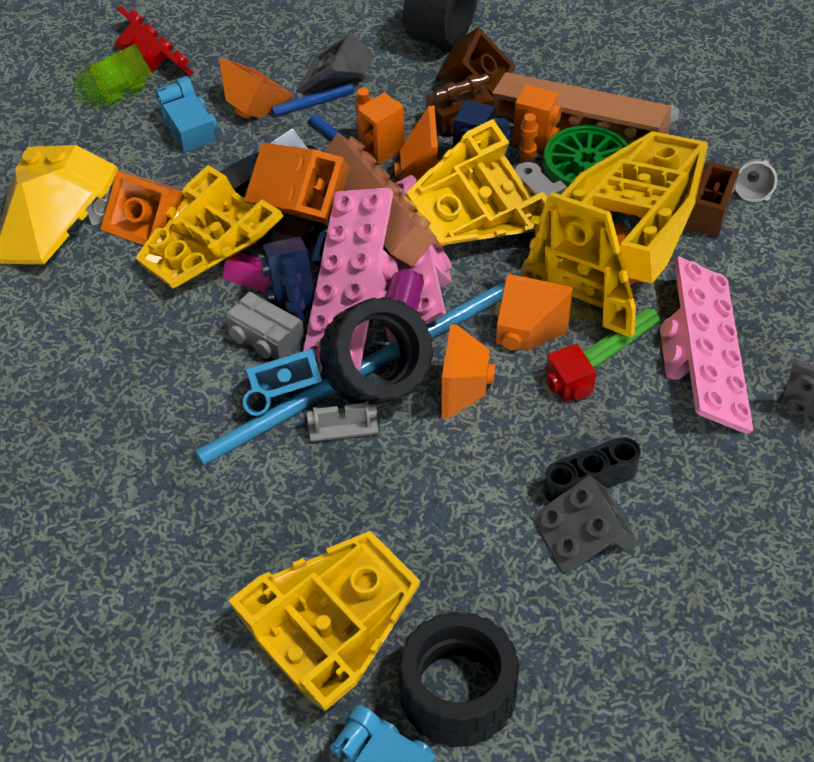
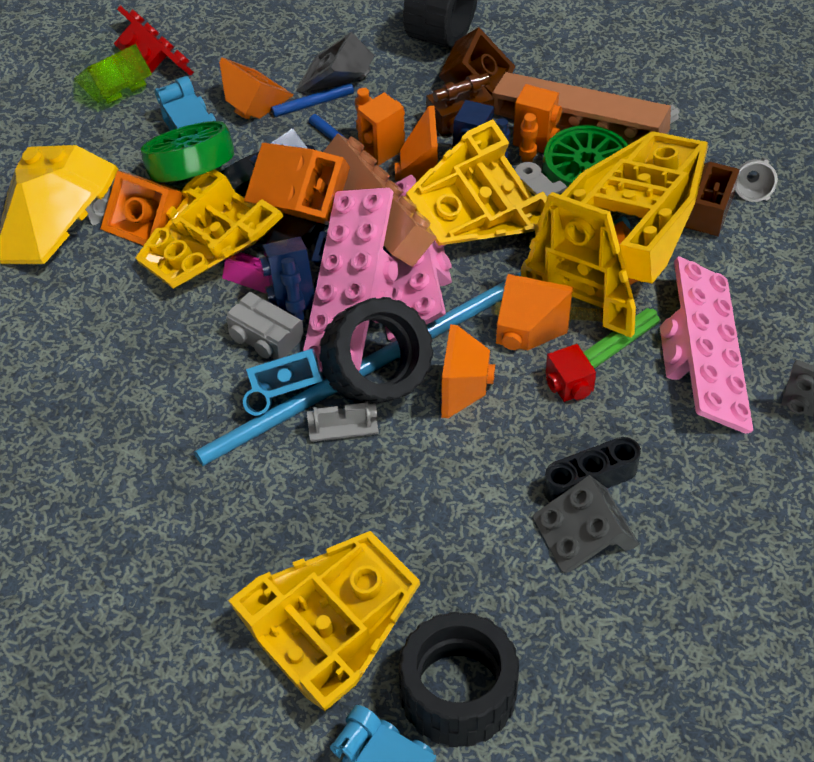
(187, 151): none -> green piece
(406, 287): magenta brick -> none

